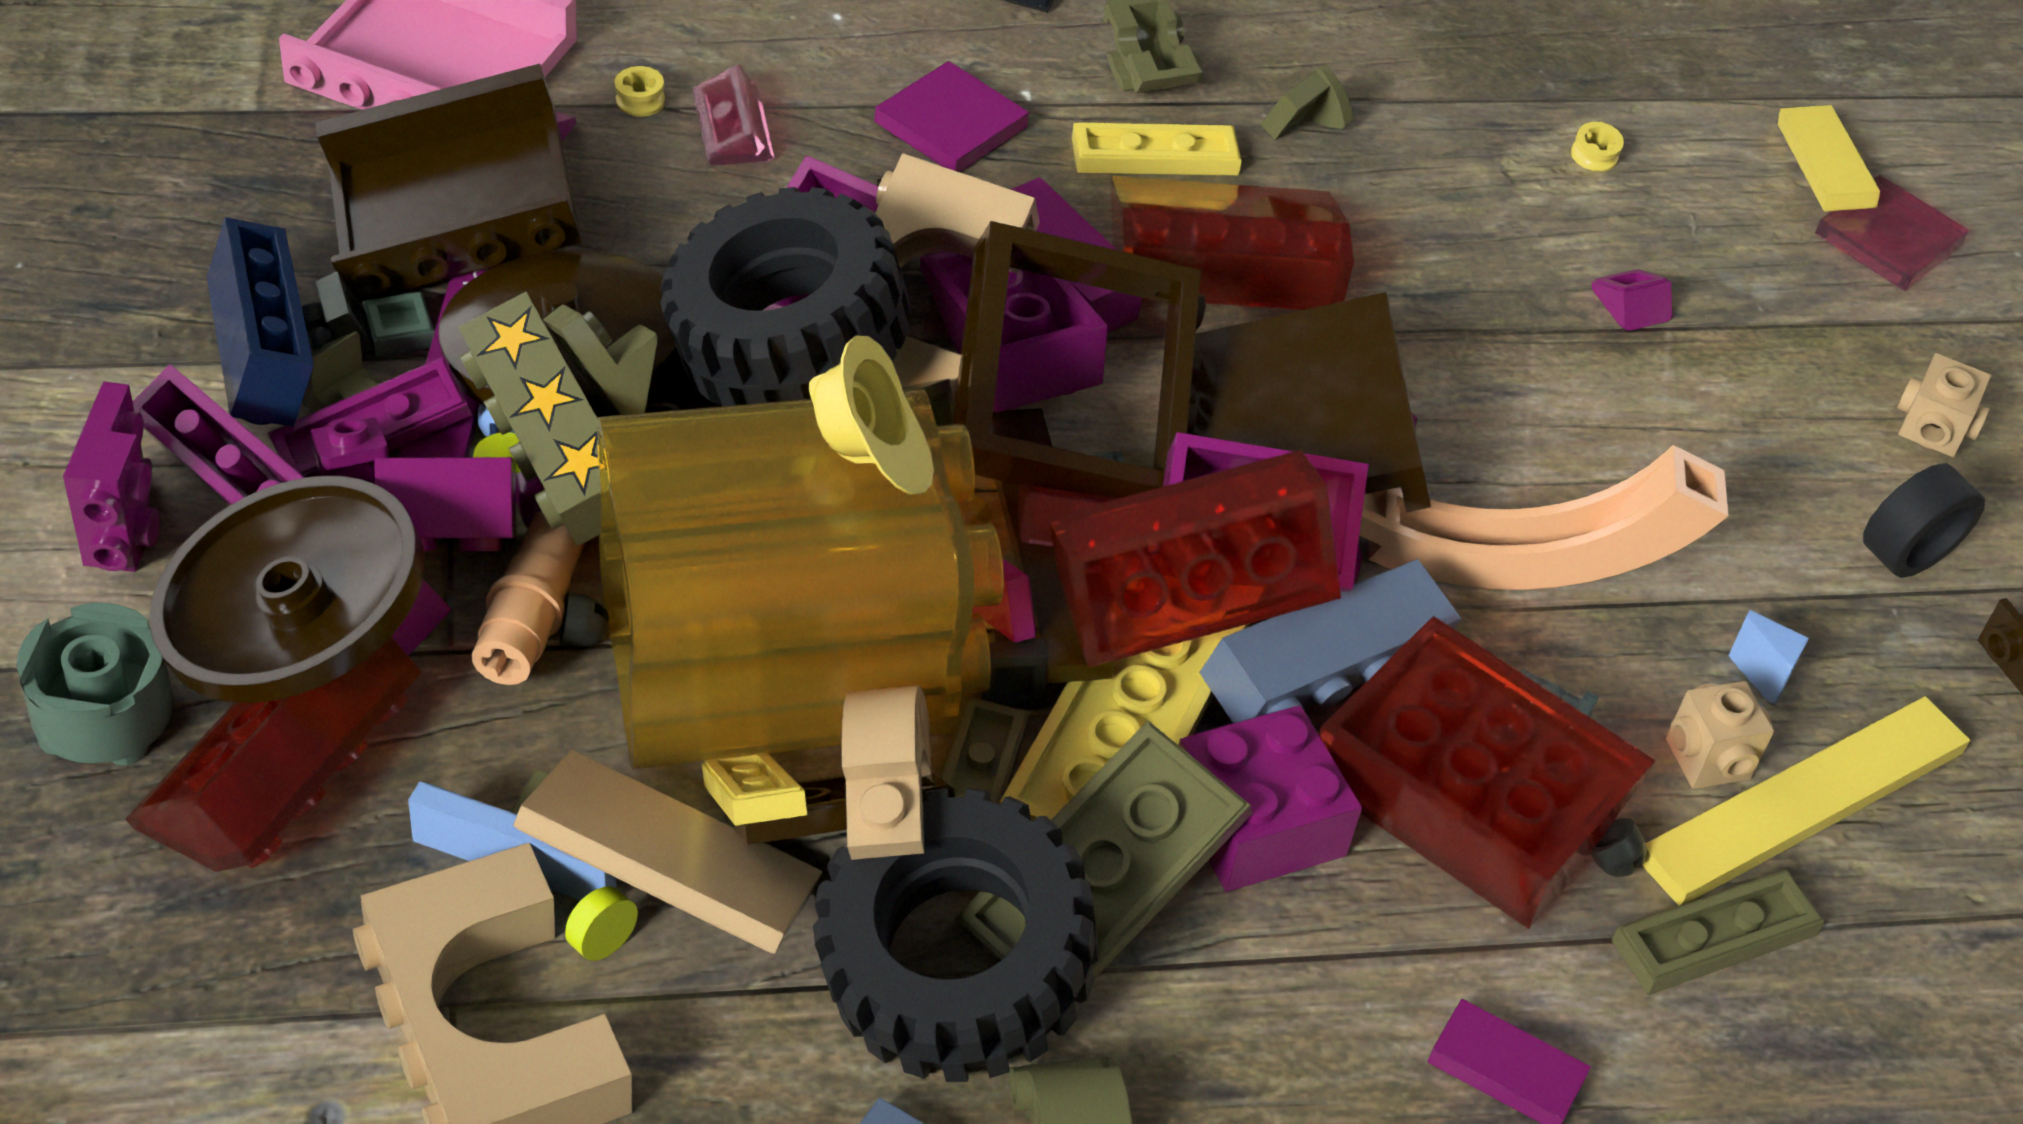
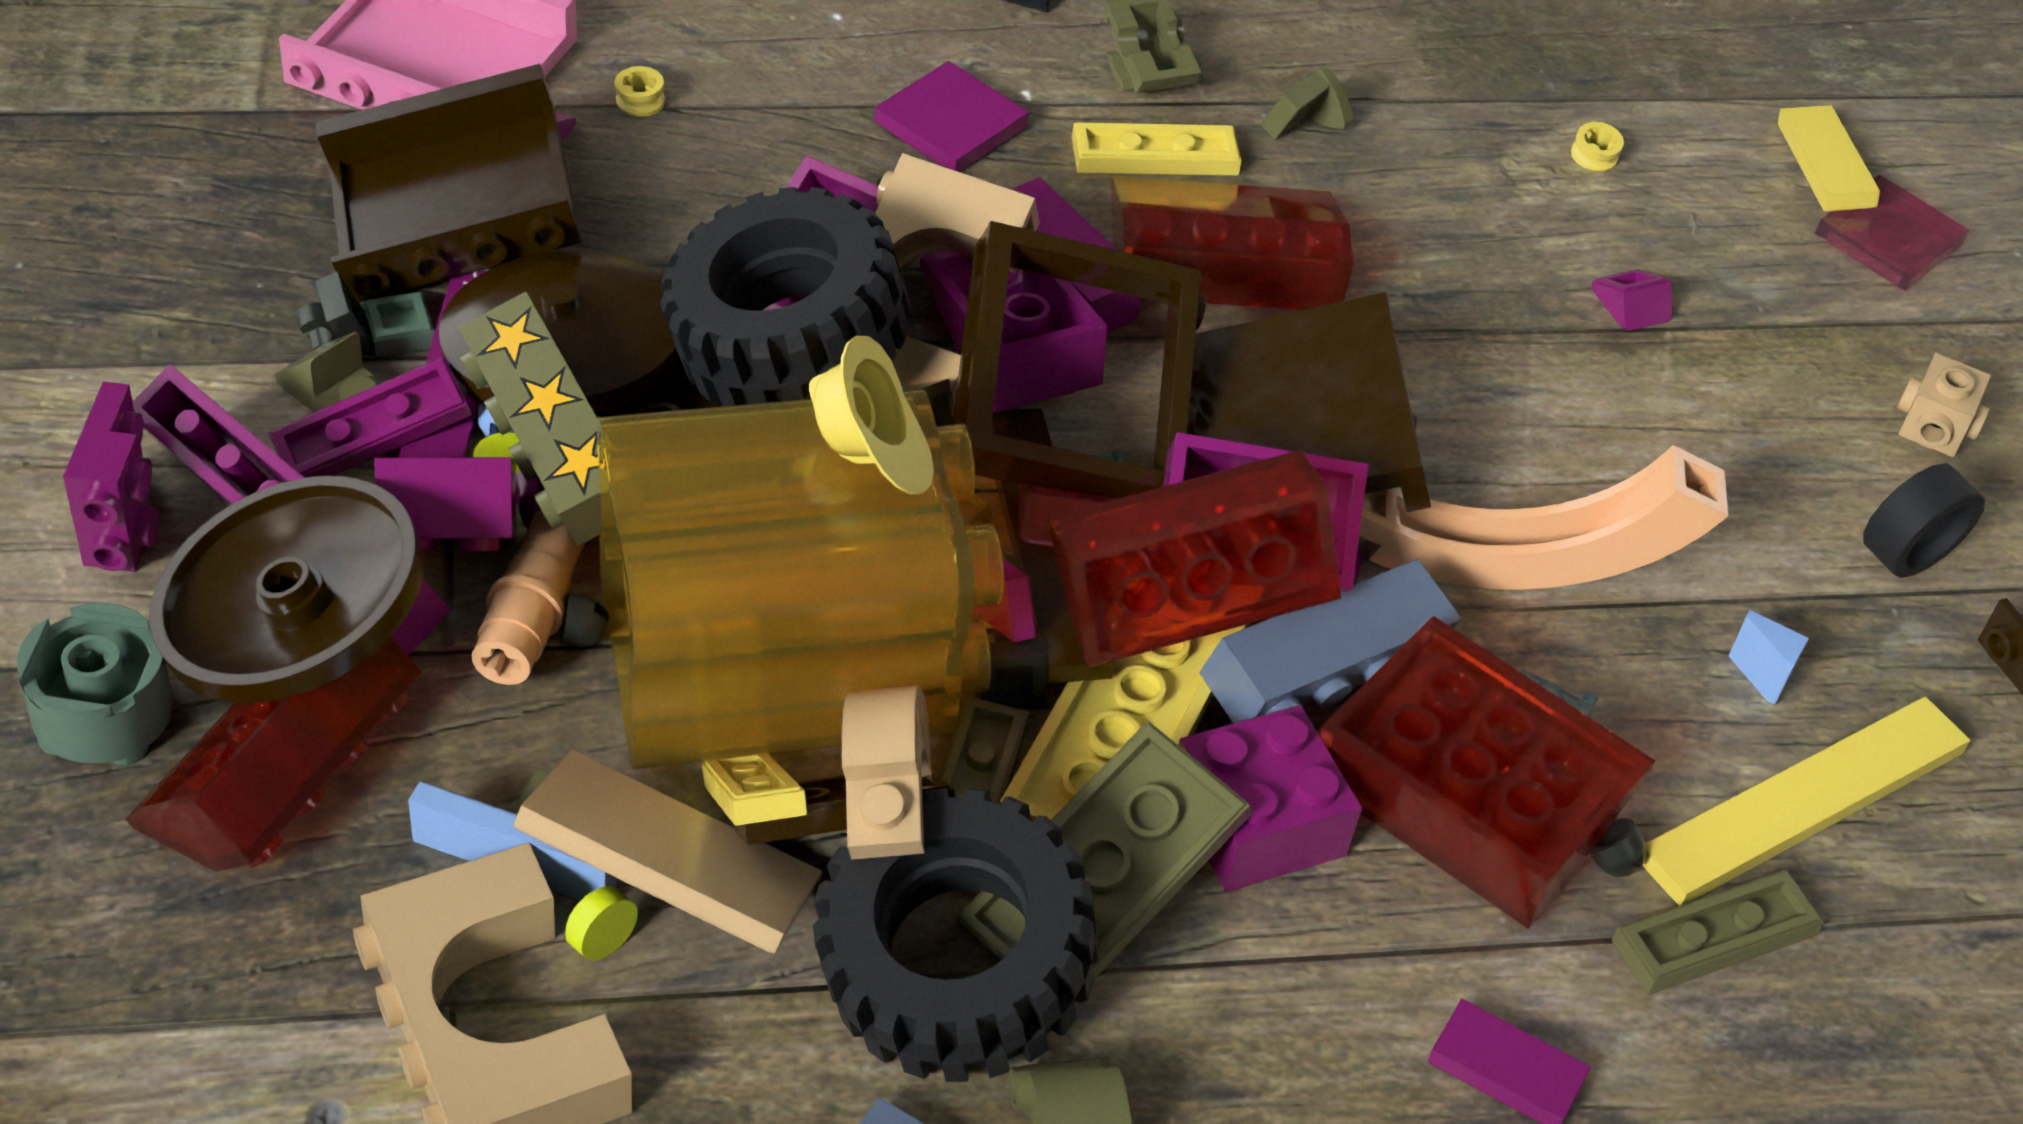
(259, 323): dark blue brick -> none
(349, 448): magenta bracket -> none
(617, 373): olive slope -> none
(732, 119): clear pink slope -> none
(1719, 734): tan brick -> none

